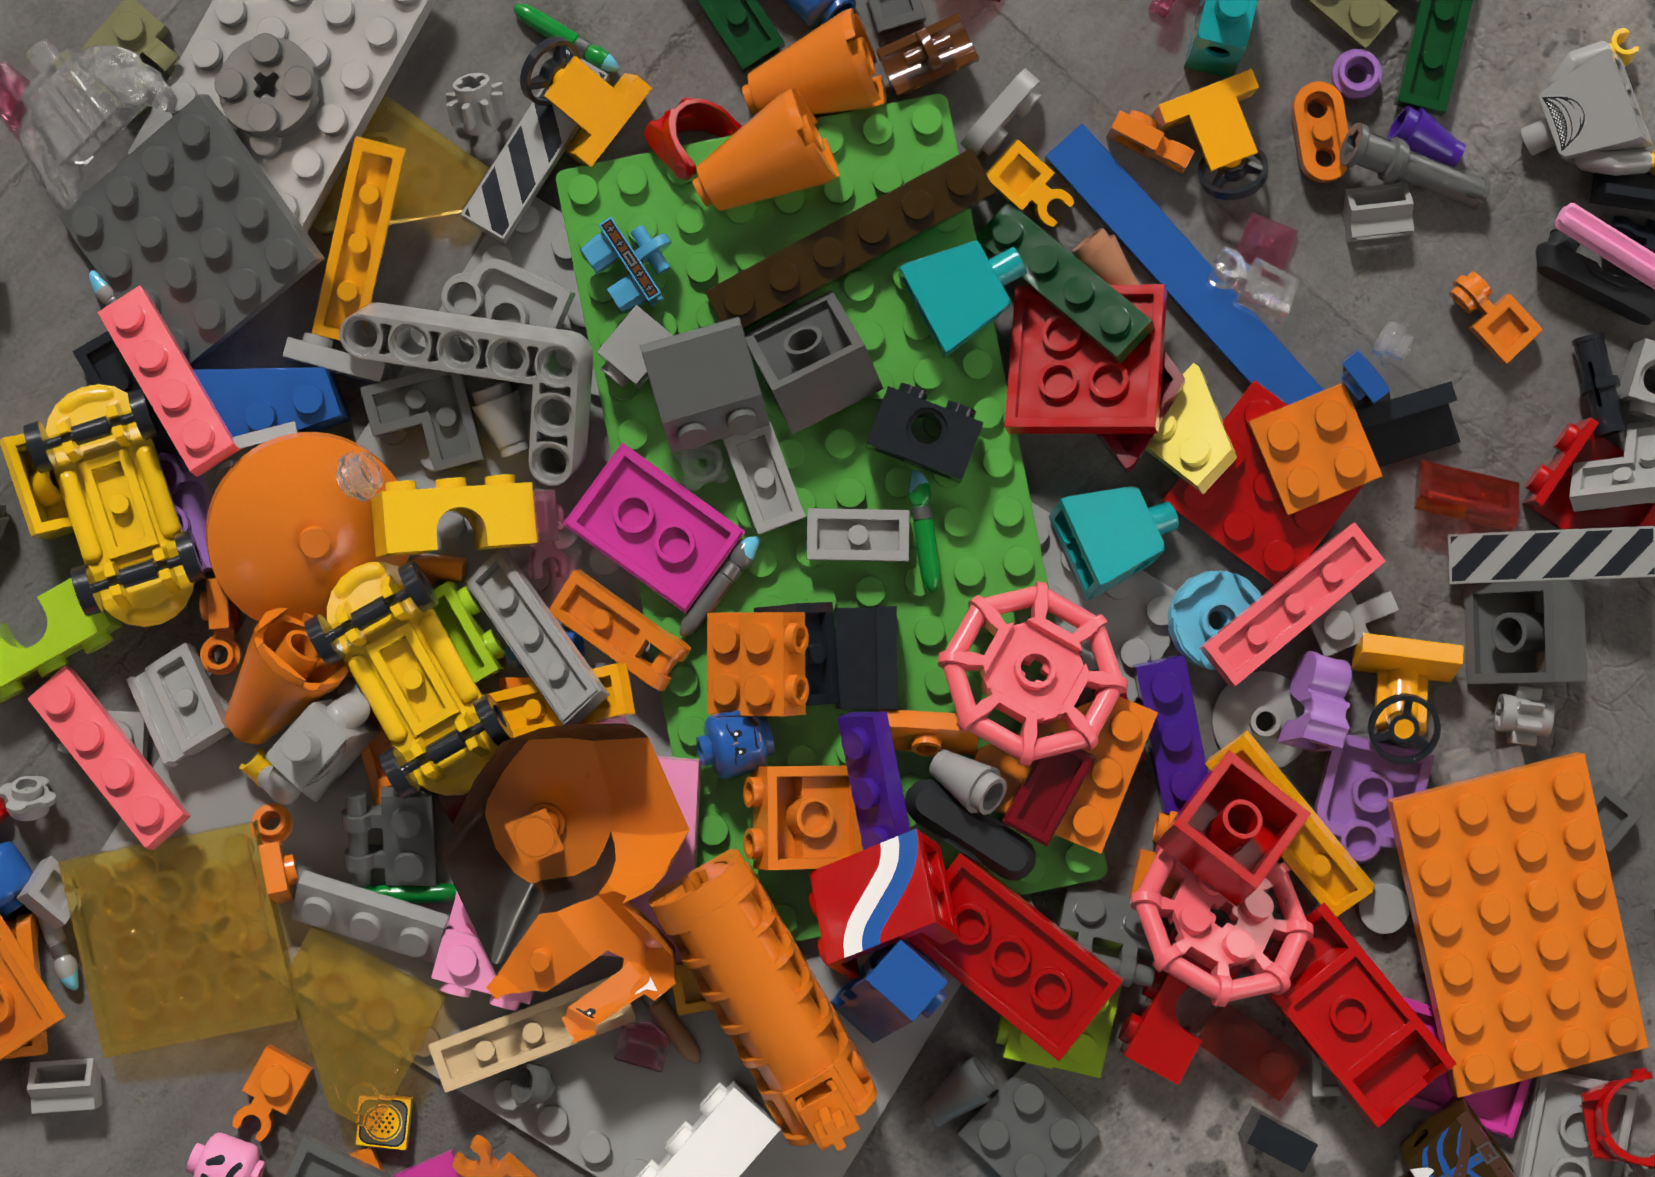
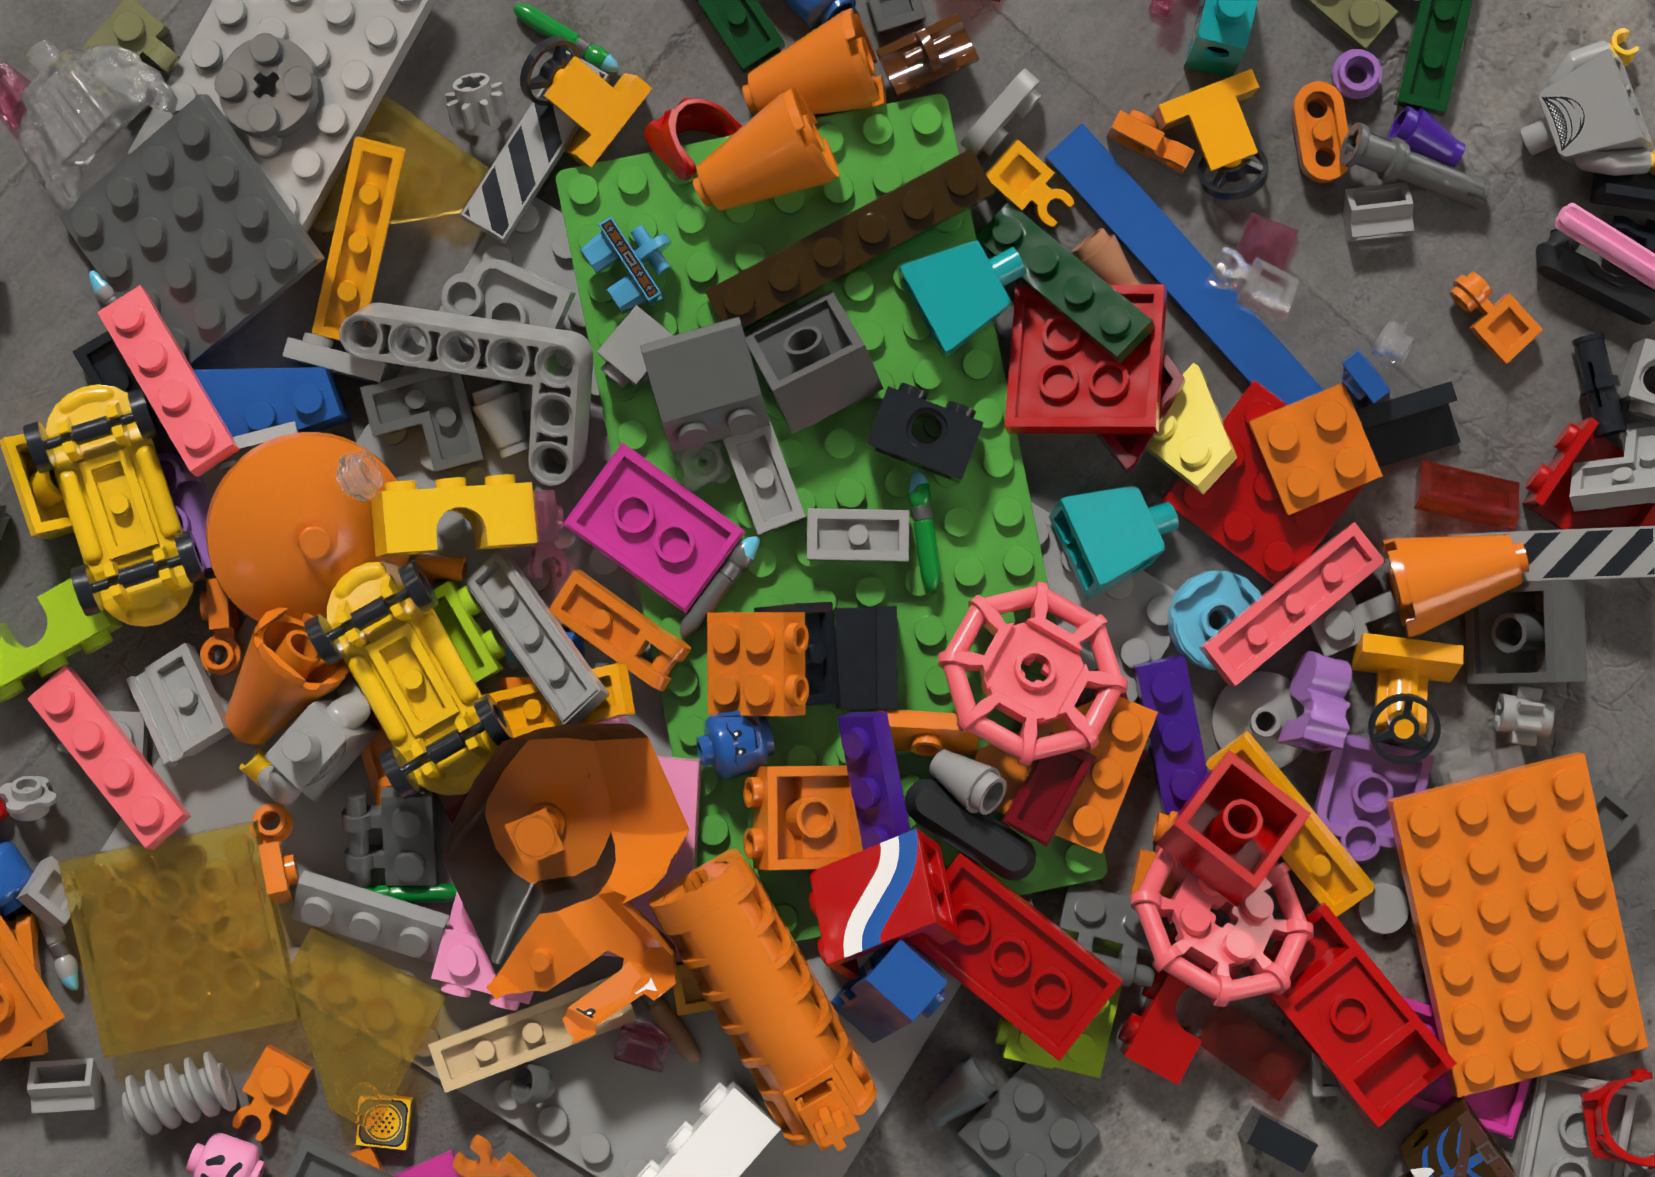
(177, 1096): none -> light grey piece
(1450, 575): none -> orange cone

